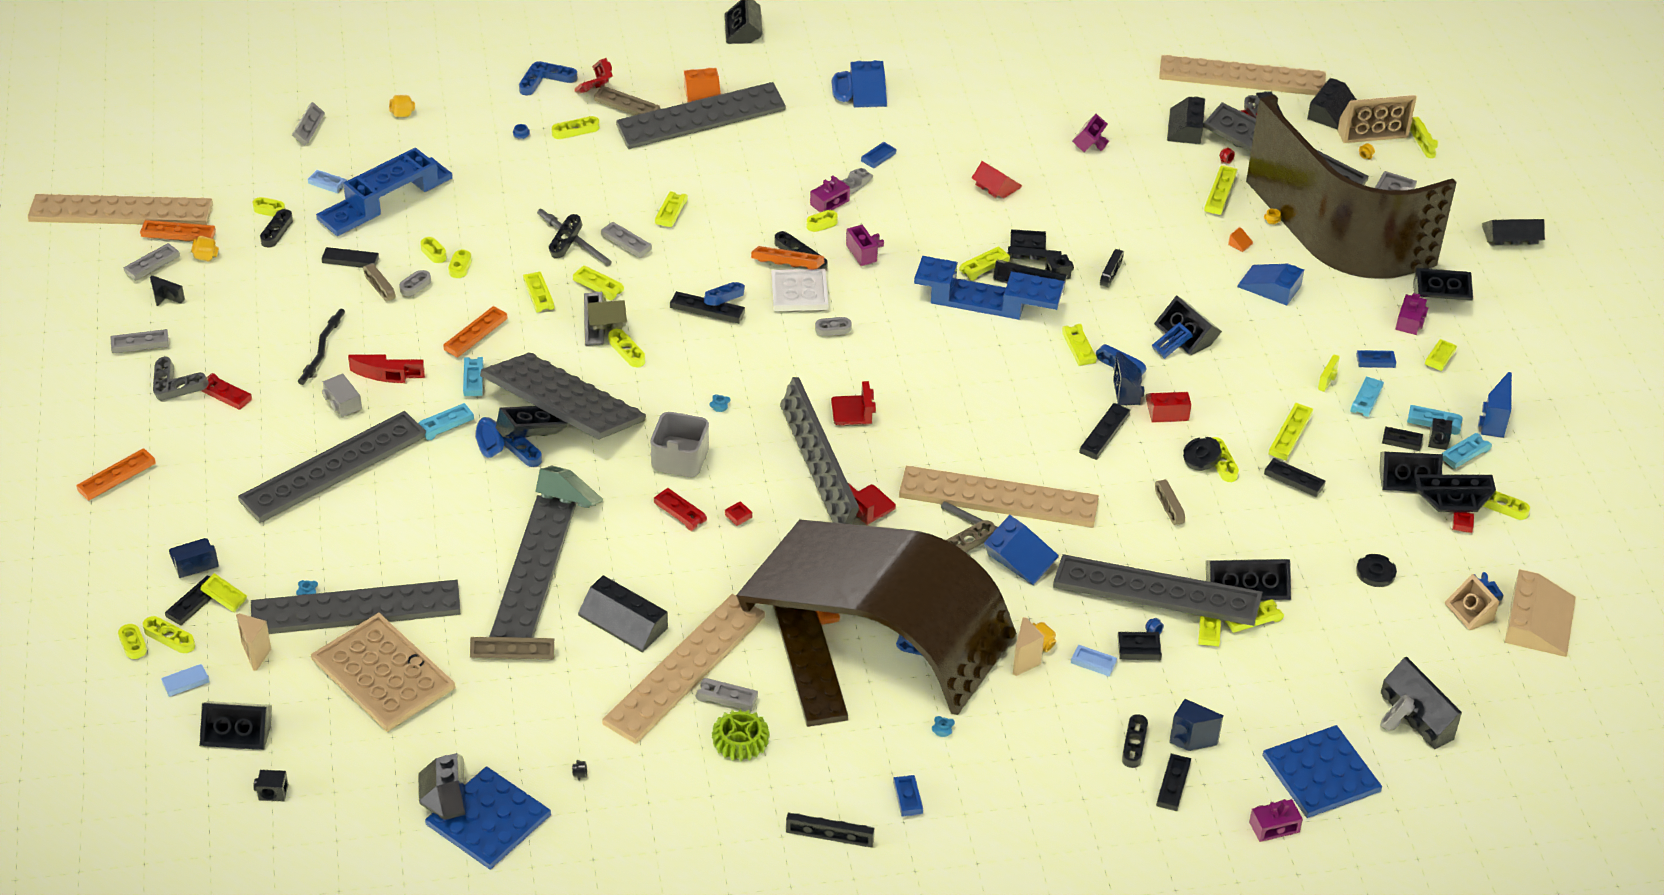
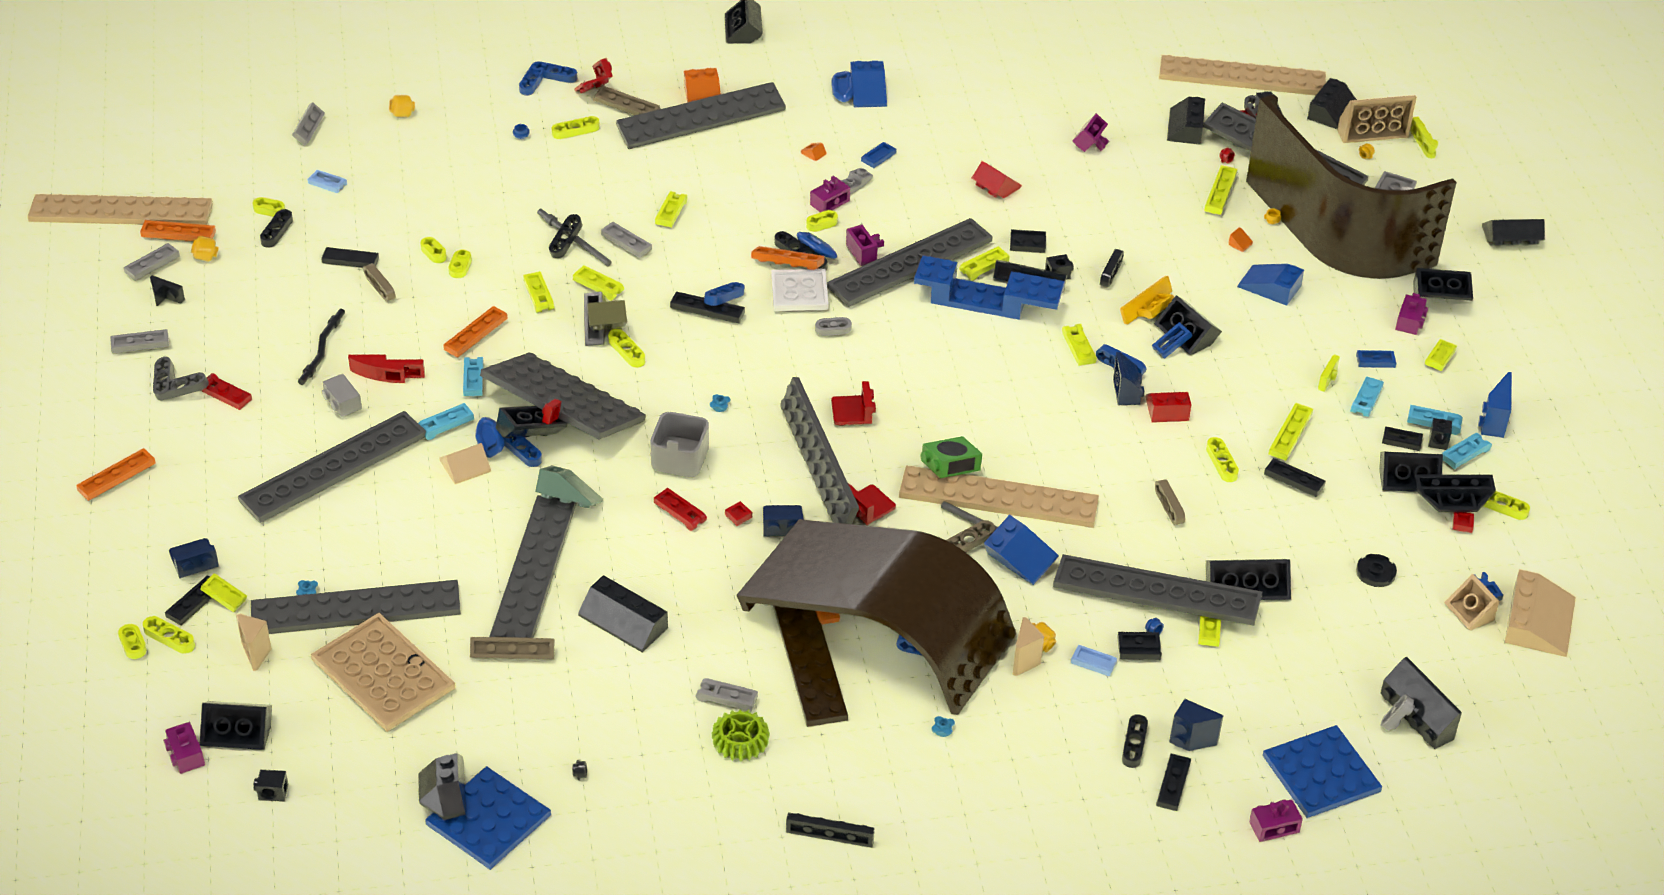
(184, 748): none -> magenta brick
(185, 680): light blue tile -> none
(364, 190): blue bracket -> none
(415, 283): light grey plate -> none
(466, 463): none -> tan slope
(551, 411): none -> red plate
(682, 670): tan plate -> none
(780, 519): none -> dark blue bracket
(814, 151): none -> orange slope
(817, 244): none -> blue piece
(903, 263): none -> dark grey plate
(908, 795): blue plate -> none
(951, 457): none -> bright green brick
(1033, 254): black plate -> none
(1104, 431): black plate -> none
(1149, 302): none -> yellow bracket
(1202, 453): black tile -> none
(1266, 613): neon yellow plate -> none

